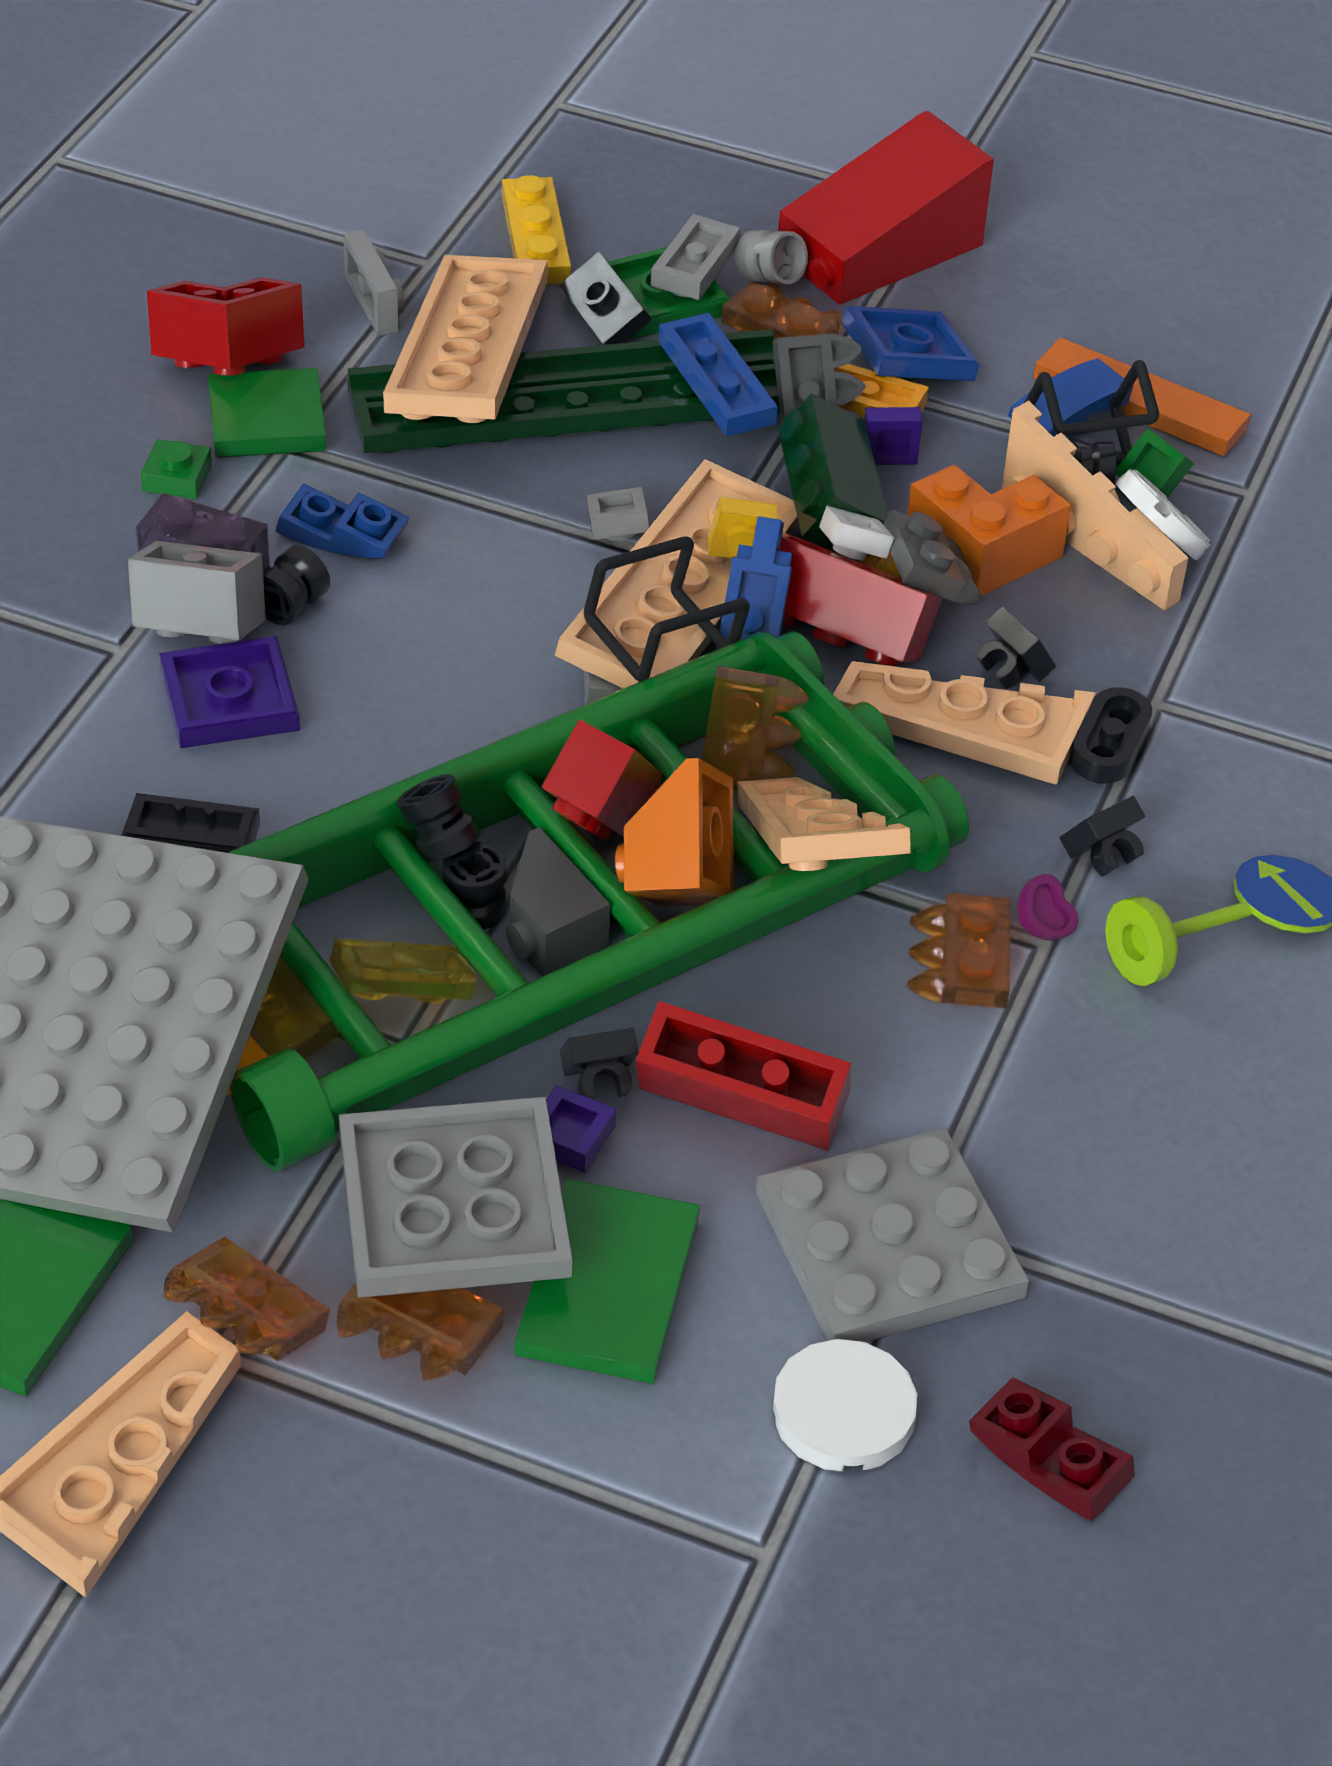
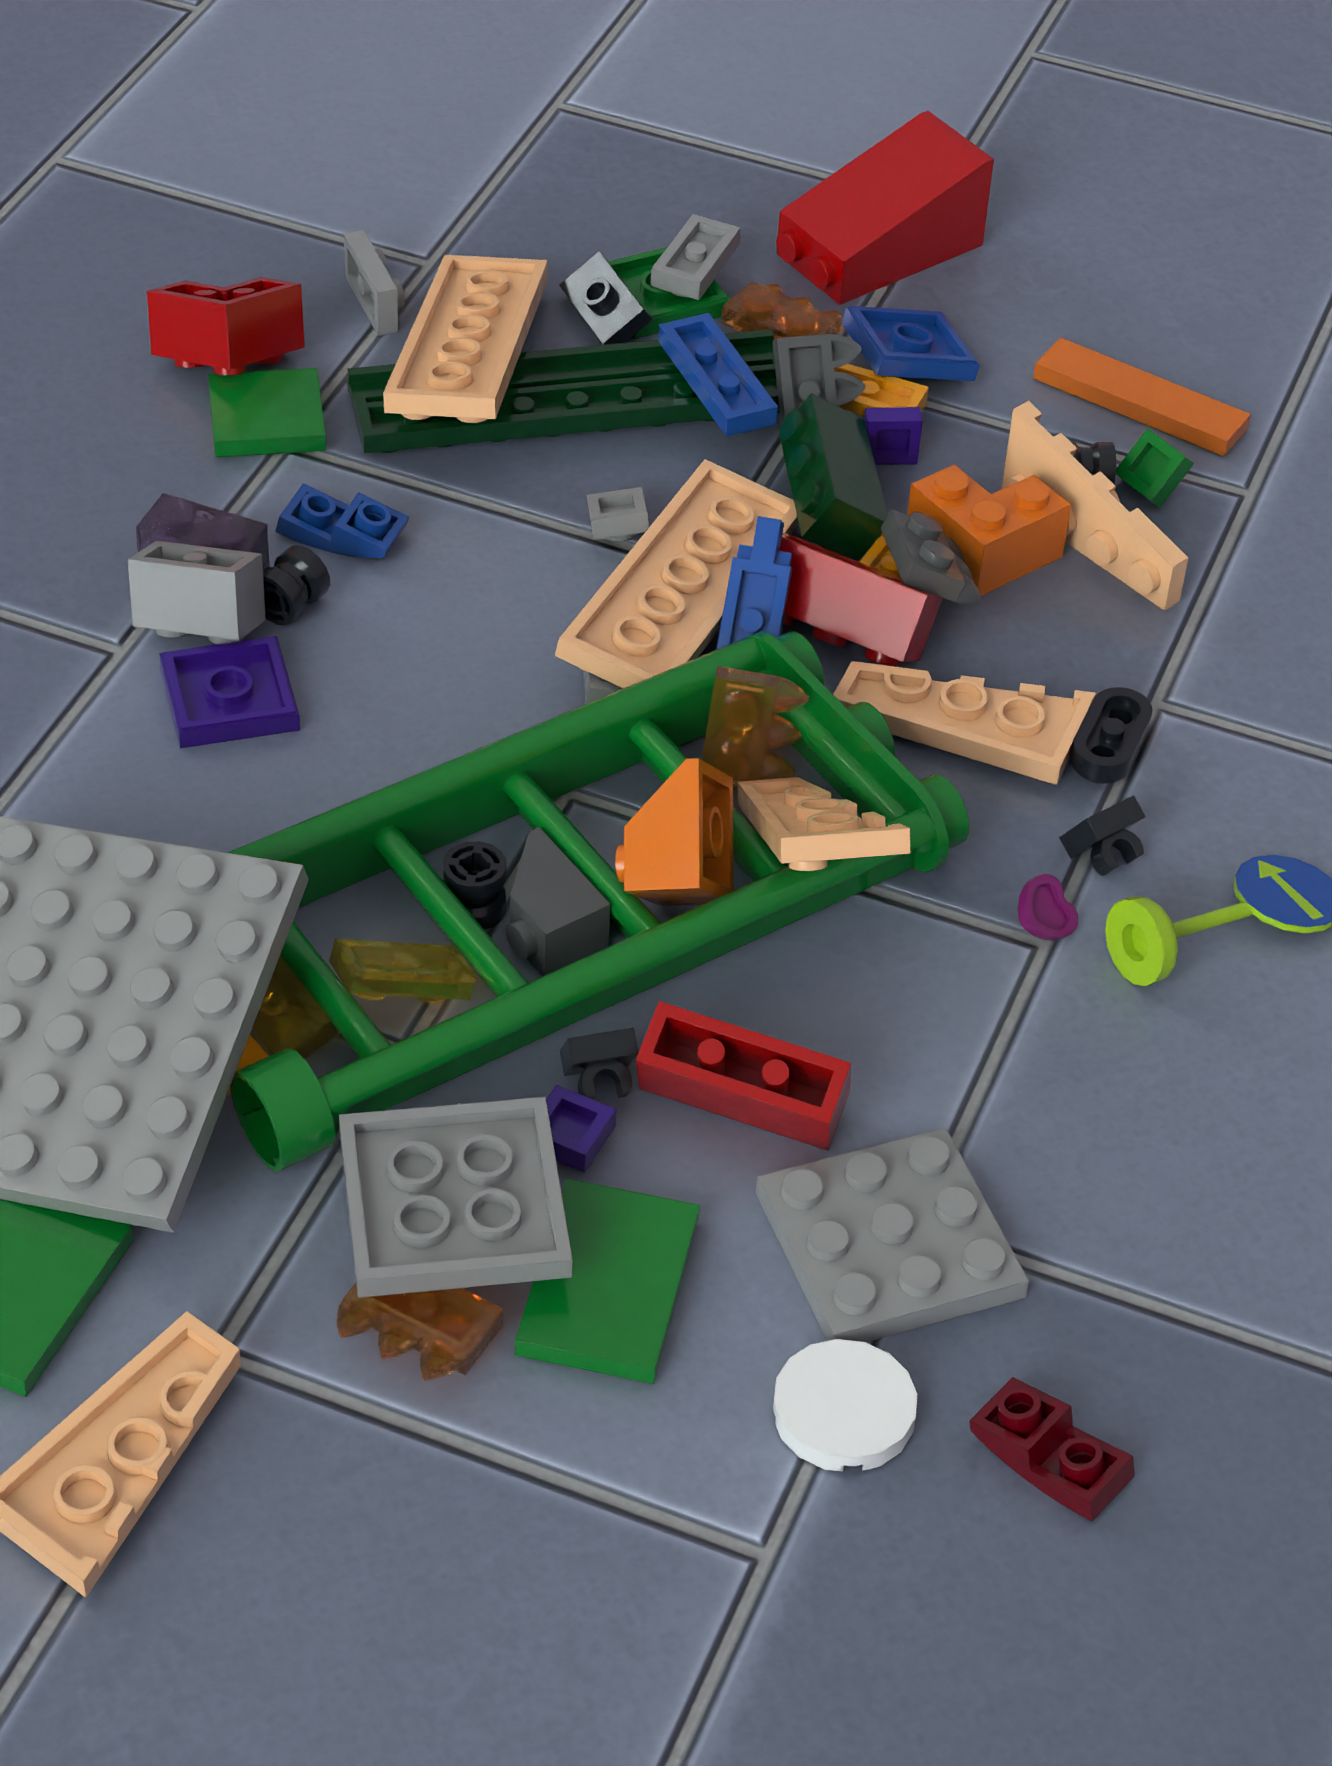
(176, 468): green plate -> none
(191, 822): black plate -> none
(247, 1297): clear orange plate -> none
(438, 817): black wheel -> none
(536, 224): yellow plate -> none
(600, 781): red brick -> none
(694, 616): black piece -> none
(735, 525): yellow plate -> none
(771, 256): light grey wheel -> none
(855, 534): white plate -> none
(966, 951): clear orange plate -> none
(1015, 645): black tile -> none
(1080, 392): blue slope -> none
(1118, 421): black piece -> none
(1163, 513): white tile -> none

